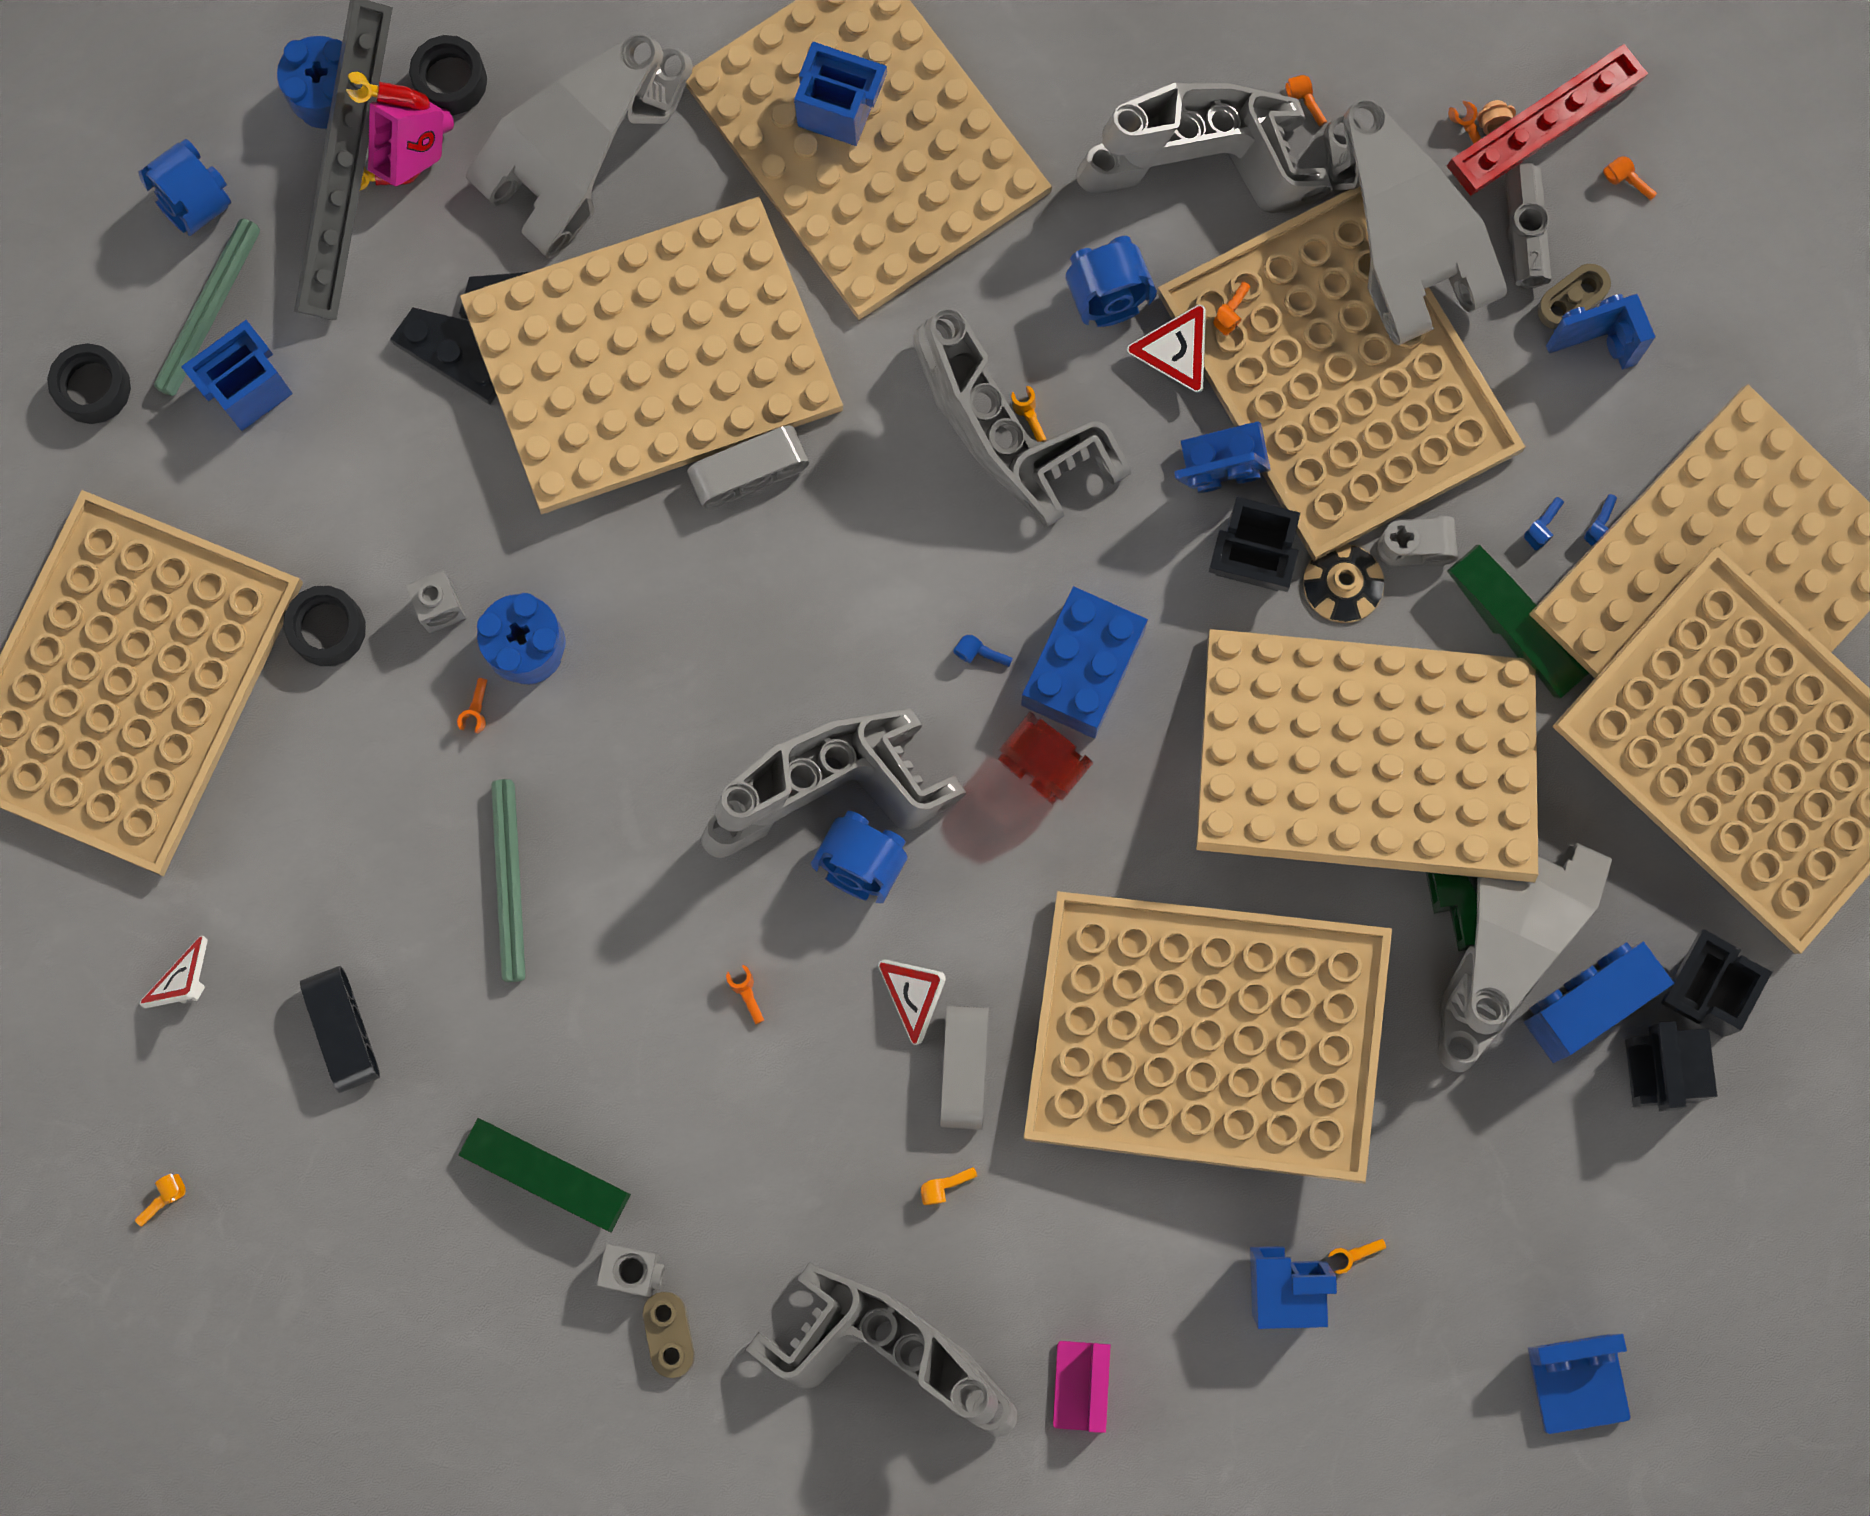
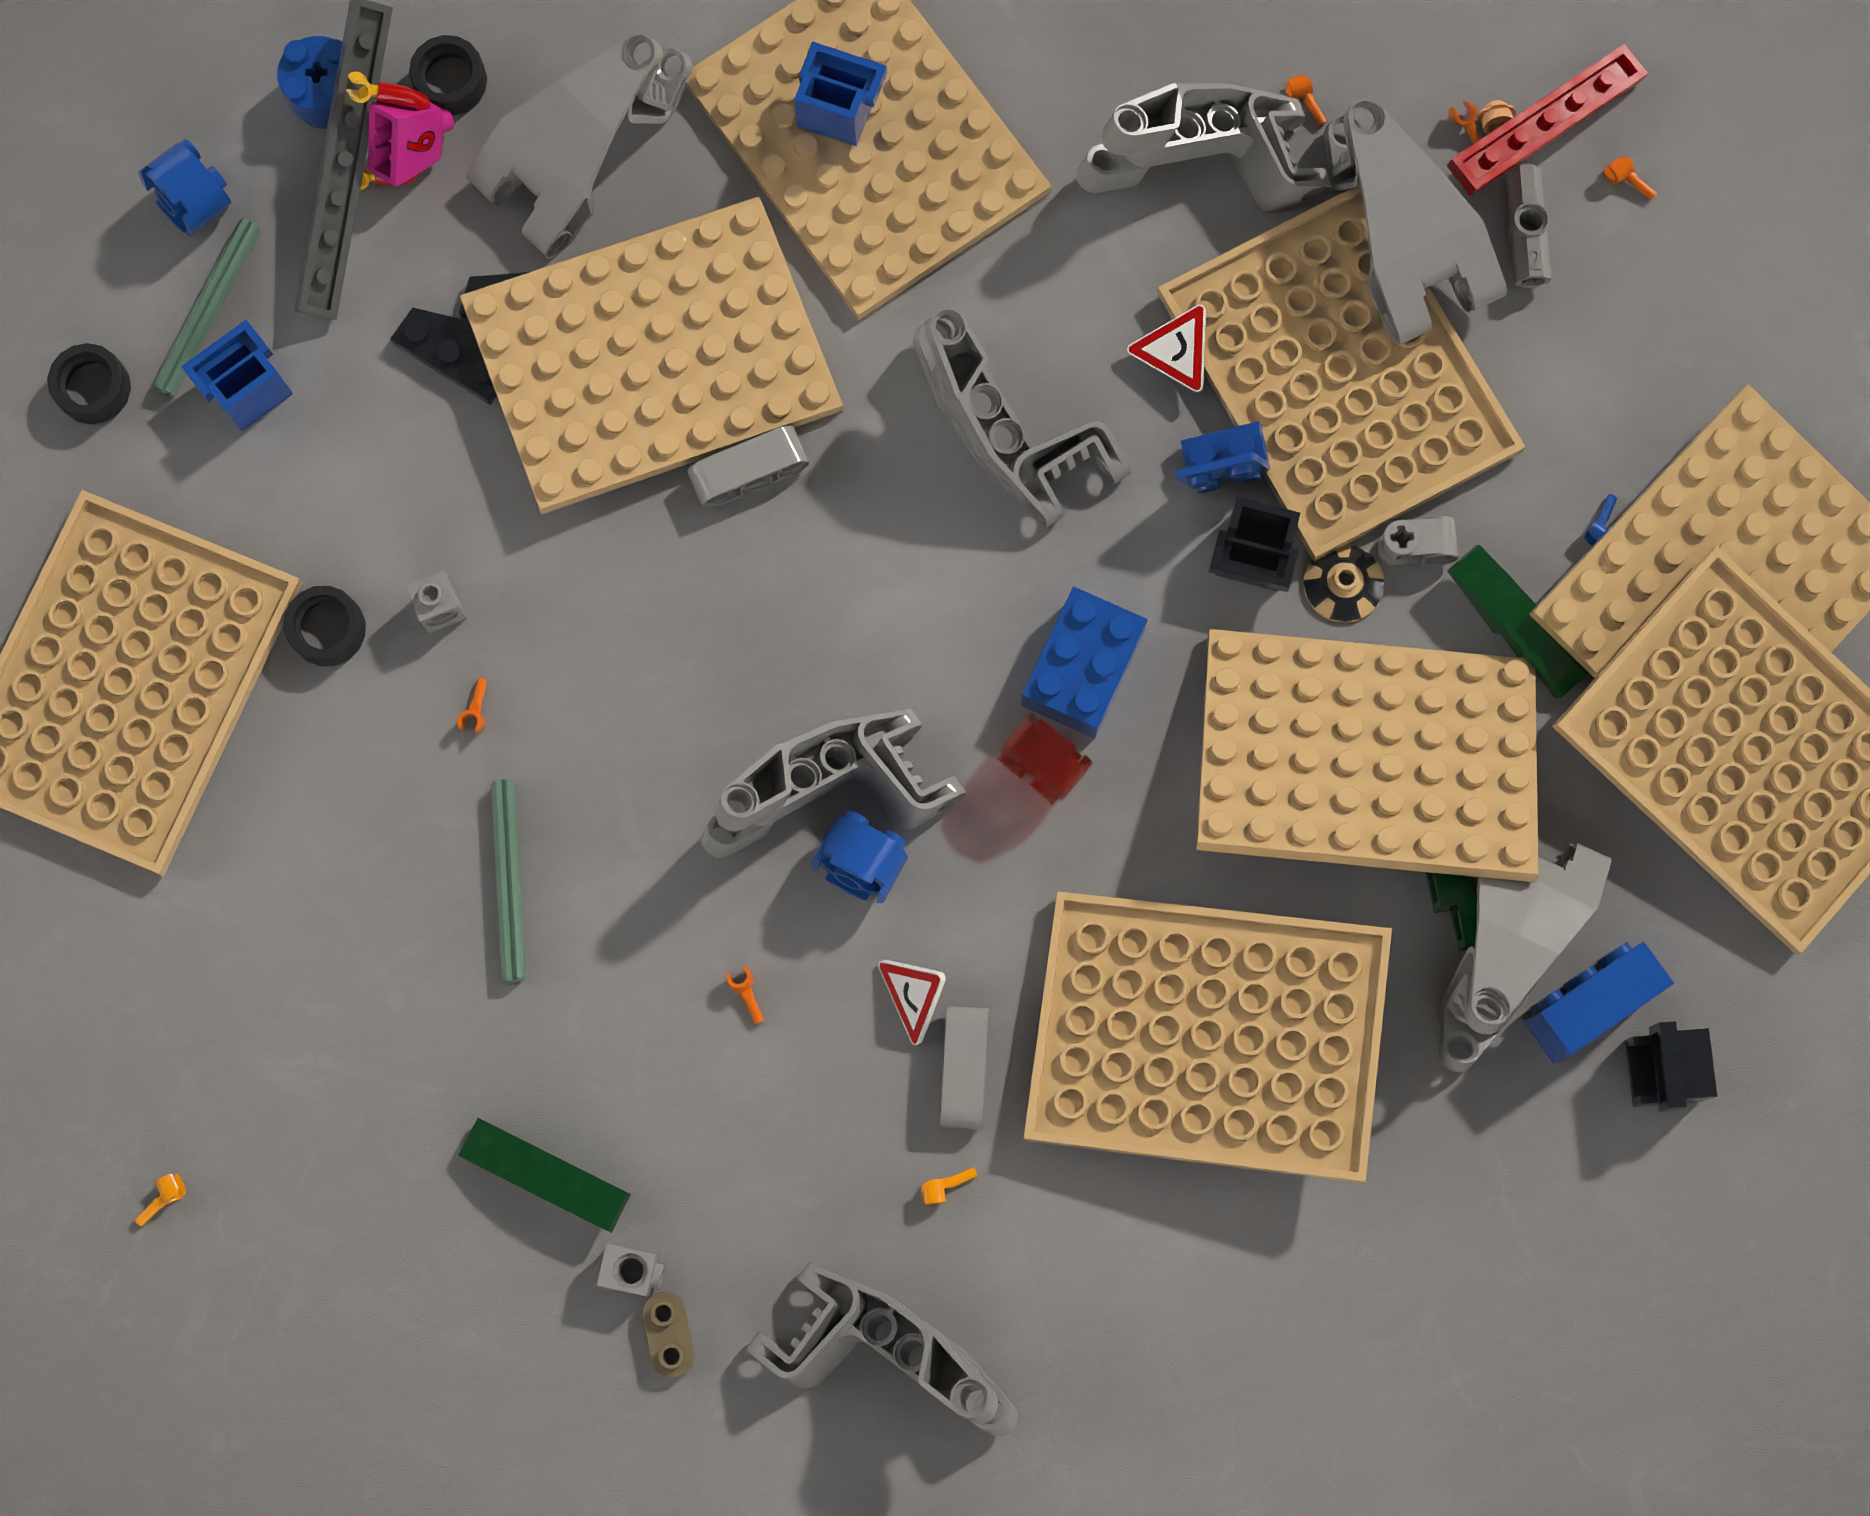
(181, 980): white piece -> none
(339, 1029): black beam -> none
(511, 618): blue brick -> none
(970, 646): blue hand -> none
(1027, 410): light orange hand -> none
(1081, 1386): dark pink panel -> none
(1110, 282): blue brick -> none
(1226, 318): orange hand -> none
(1287, 1291): blue plate -> none
(1358, 1253): light orange hand -> none
(1538, 533): blue hand -> none
(1570, 295): dark tan plate -> none
(1580, 1383): blue bracket -> none
(1617, 317): blue bracket -> none
(1716, 985): black plate -> none

